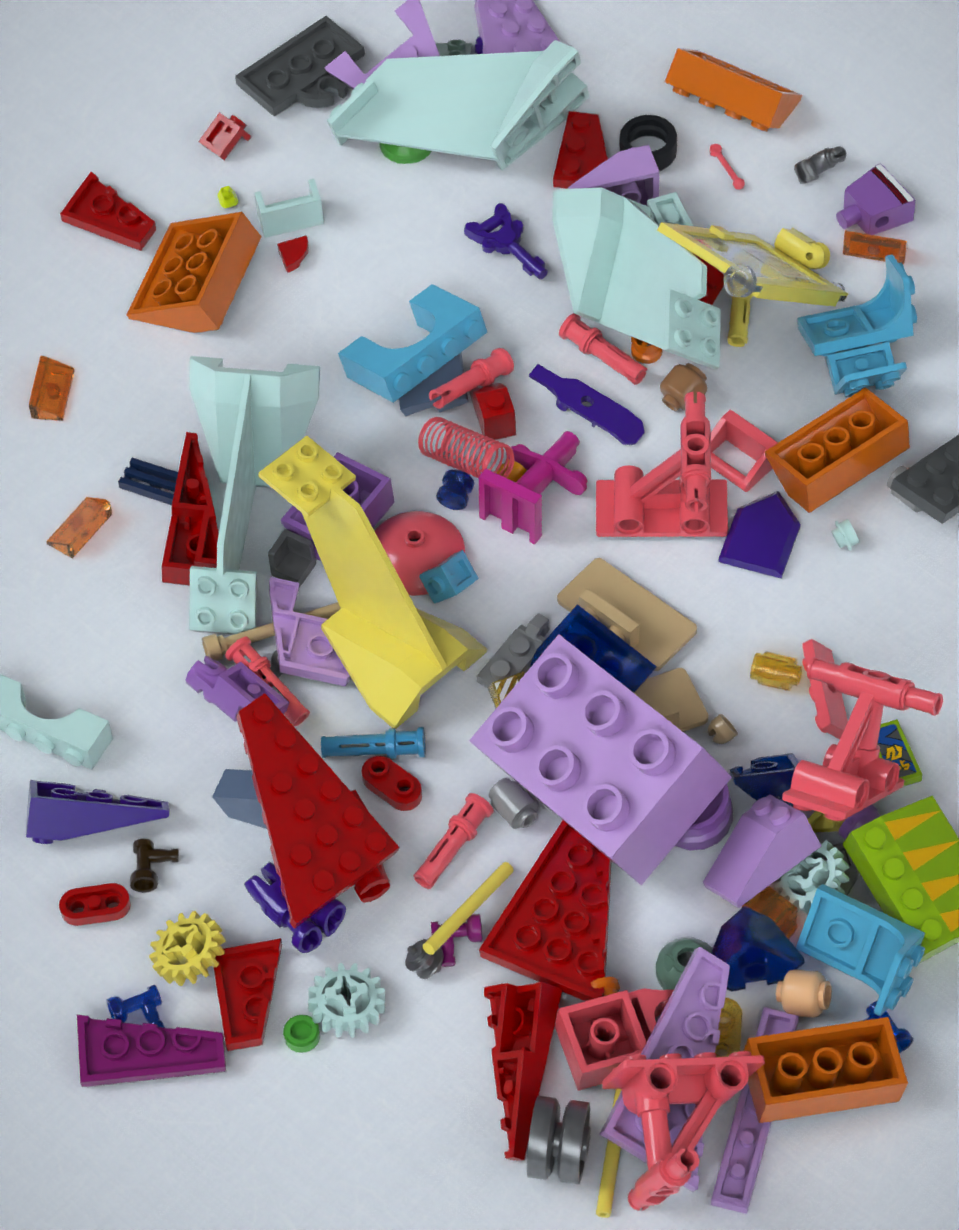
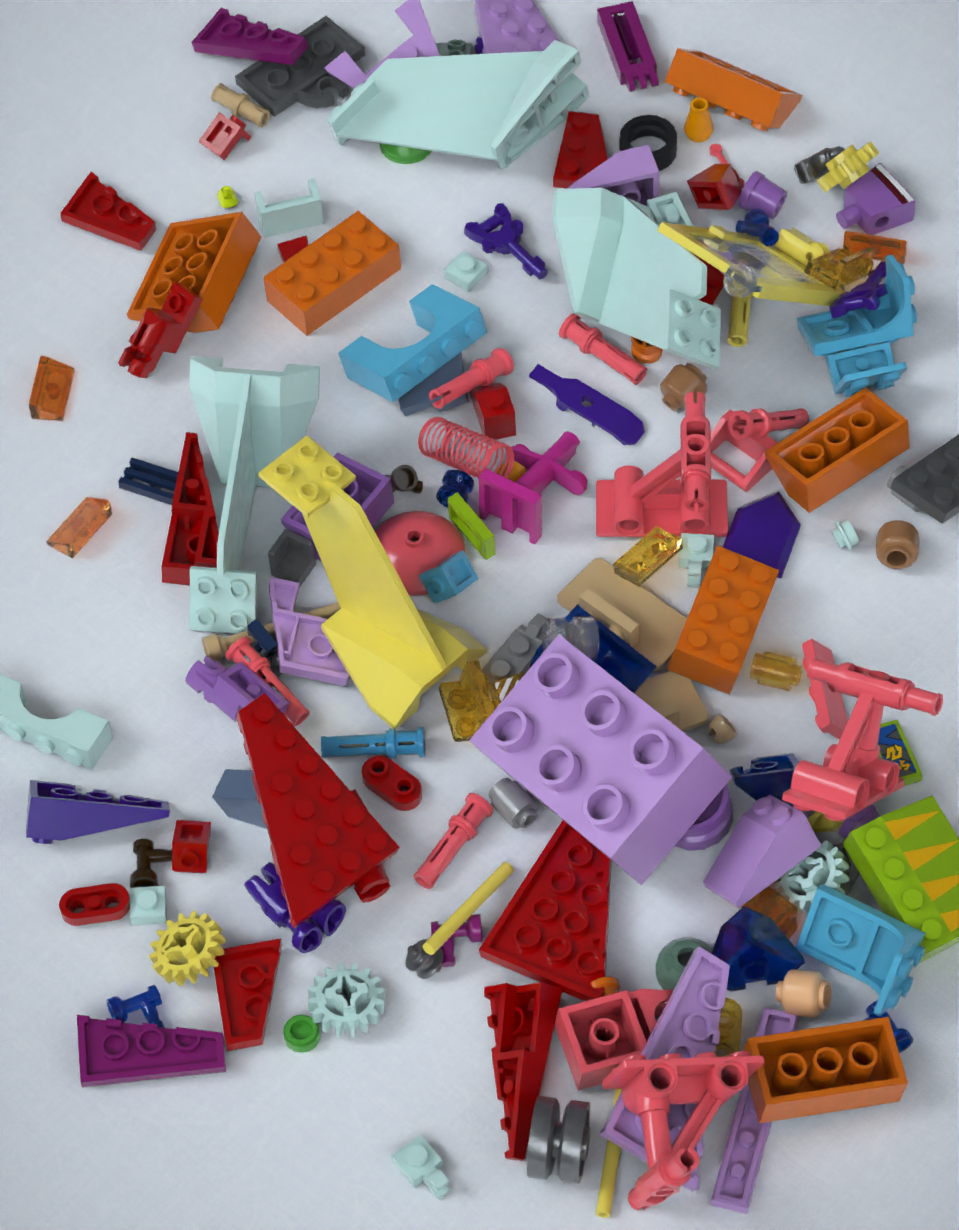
(148, 905): none -> light aqua plate
(160, 331): none -> red plate
(190, 846): none -> red bracket
(240, 105): none -> tan pin
(242, 39): none -> magenta wing
(266, 644): none -> dark blue tile
(332, 273): none -> orange brick
(405, 479): none -> dark brown piece
(422, 1164): none -> light aqua plate
(465, 271): none -> light aqua plate
(467, 701): none -> clear yellow bracket
(471, 526): none -> lime tile
(580, 632): none -> clear wheel
(627, 42): none -> magenta hinge
(647, 556): none -> clear yellow plate
(696, 555): none -> light aqua plate
(698, 122): none -> light orange cone
(716, 187): none -> red slope
(723, 620): none -> orange brick
(757, 224): none -> clear blue piece
(761, 422): none -> coral pin
(762, 194): none -> medium lavender piece
(841, 267): none -> clear yellow bracket
(847, 166): none -> light yellow gear
(863, 295): none -> dark purple piece
(897, 544): none -> medium nougat head

